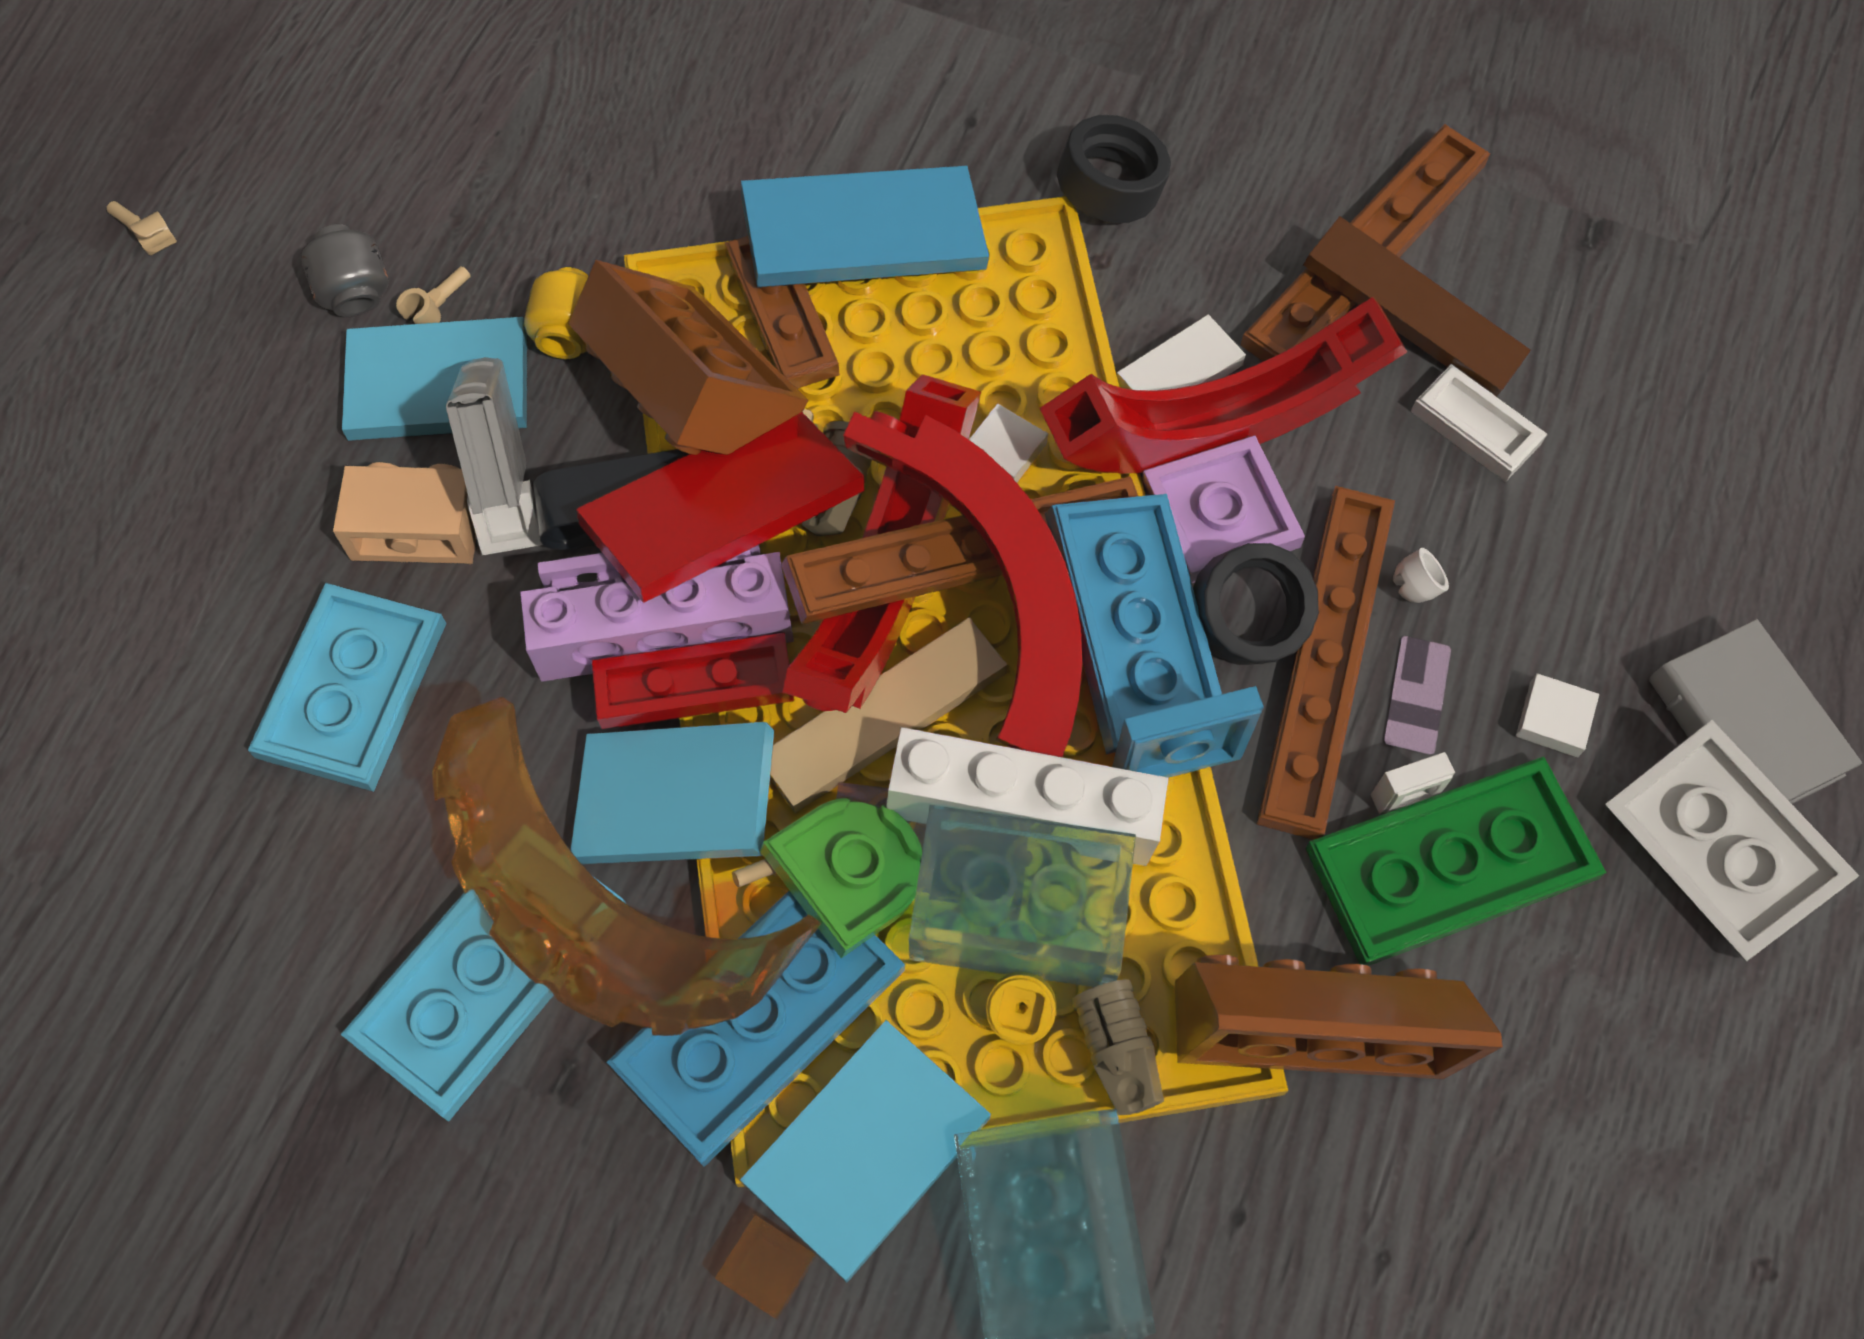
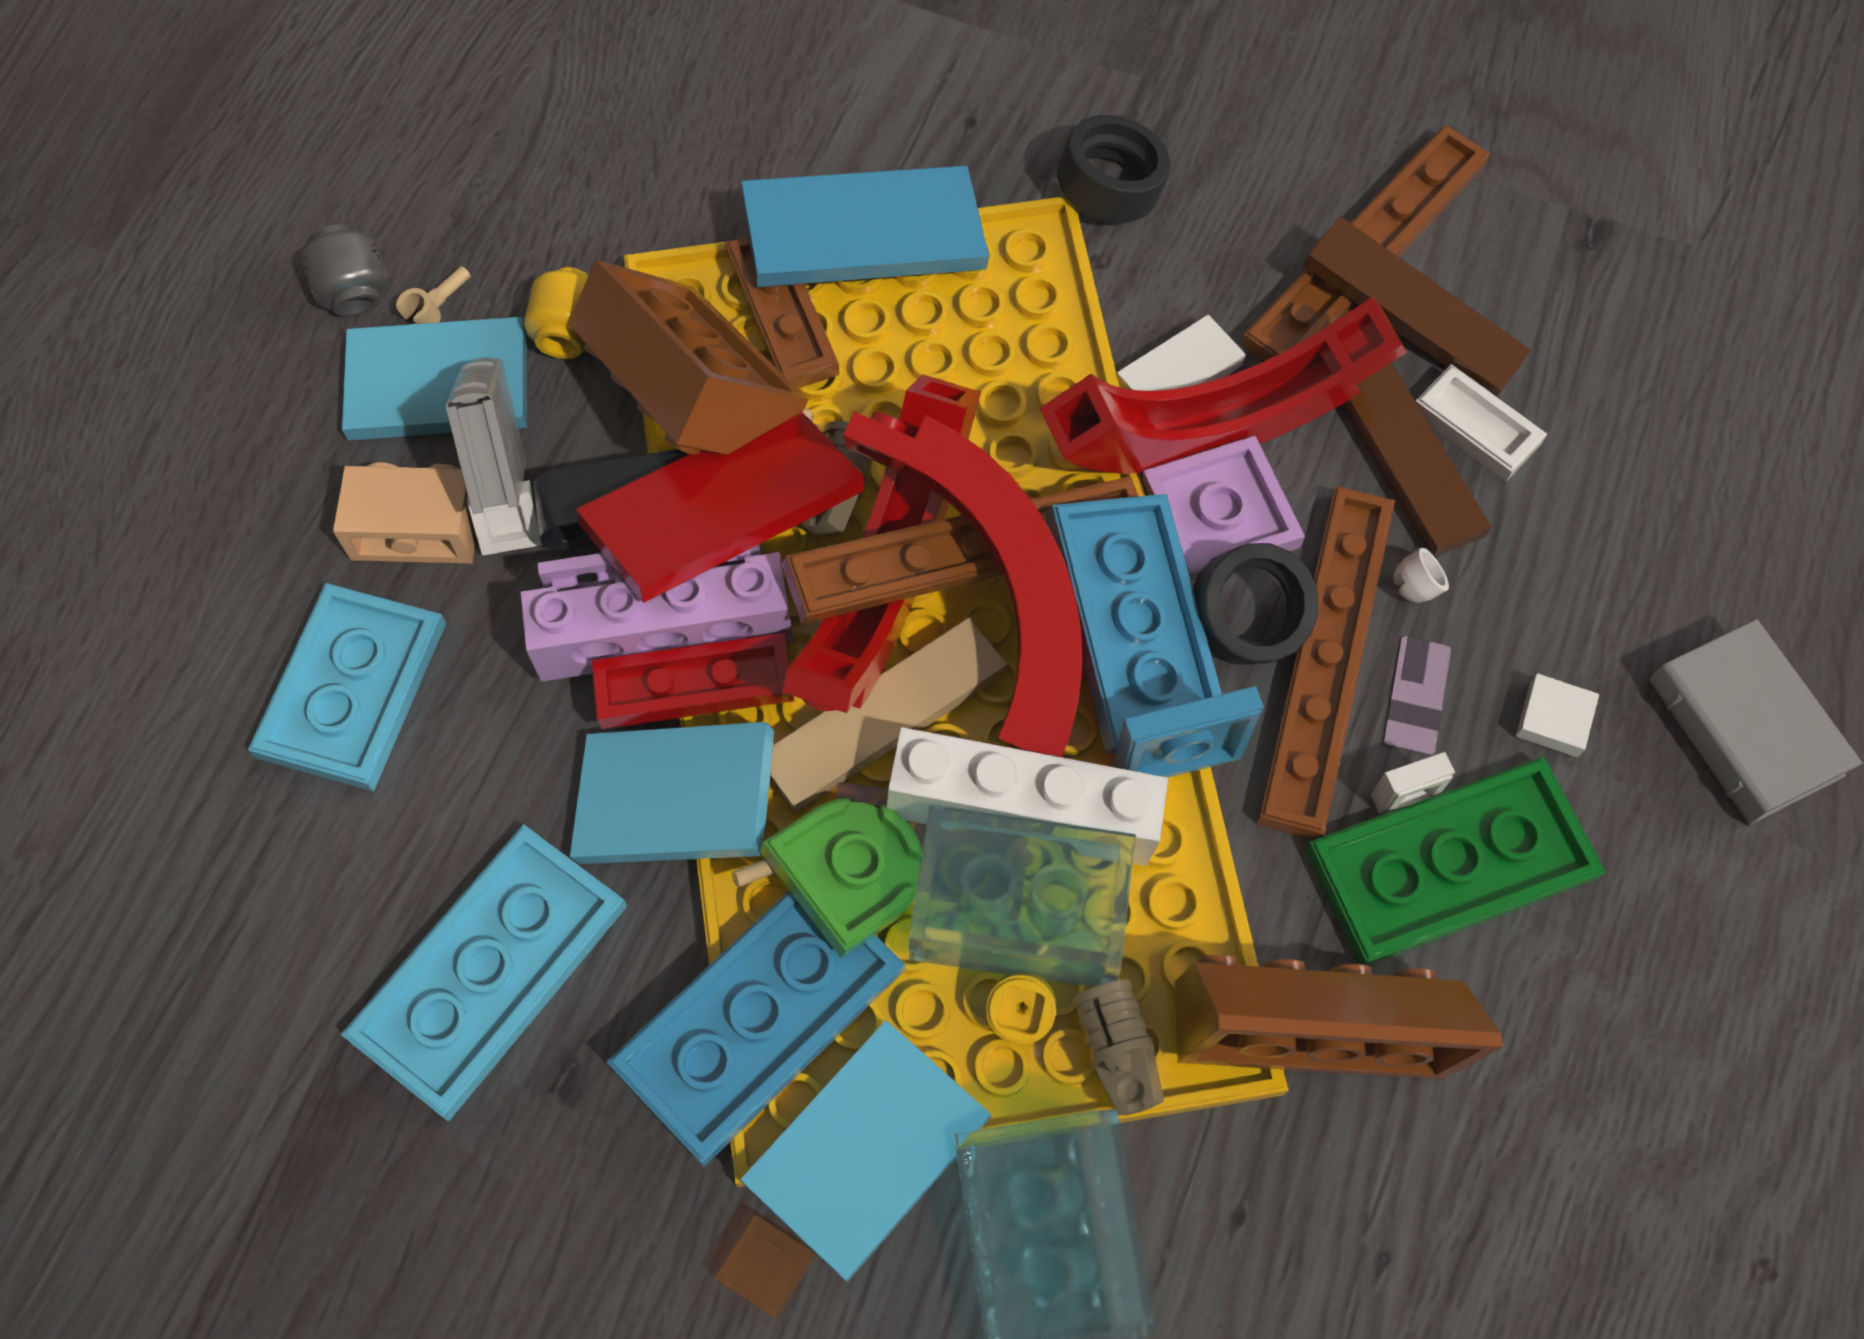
(150, 231): tan hand -> none
(566, 923): clear orange windscreen -> none
(1010, 440): white tile -> none
(1415, 463): none -> reddish brown tile
(1731, 840): white plate -> none

